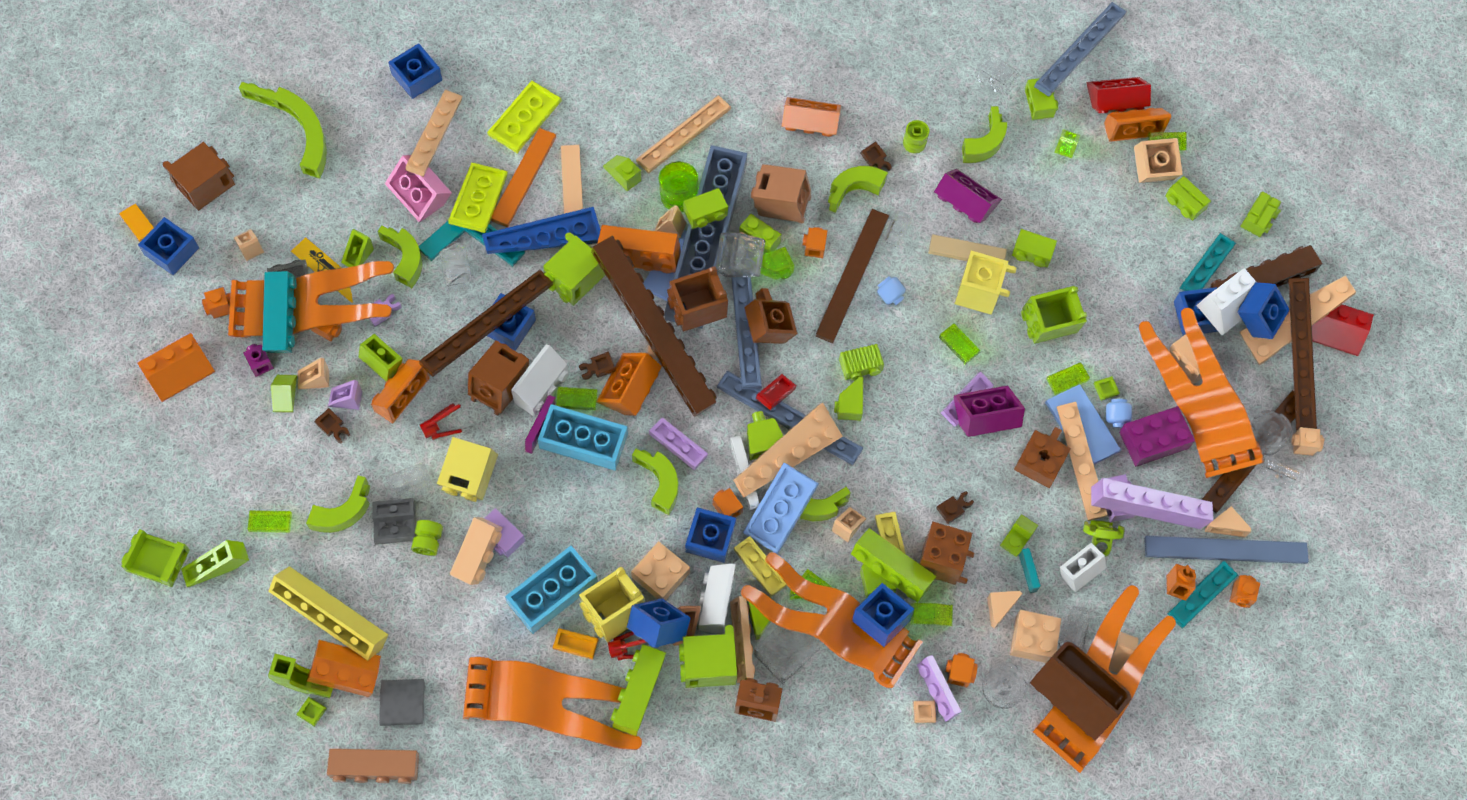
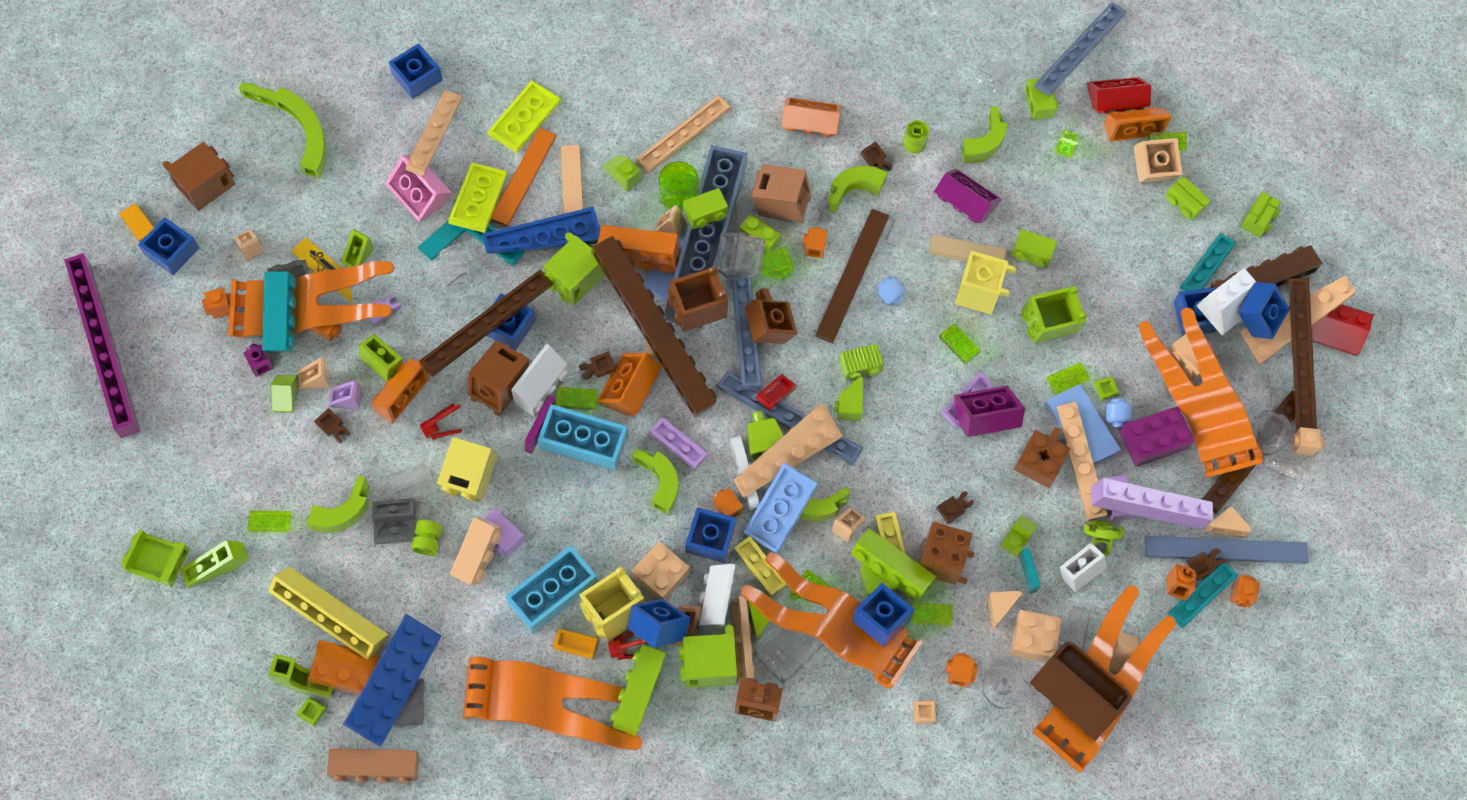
(102, 346): none -> magenta brick
(176, 367): orange slope -> none
(392, 680): none -> blue plate
(410, 266): lime arch -> none
(938, 688): lavender plate -> none
(1204, 564): none -> reddish brown plate

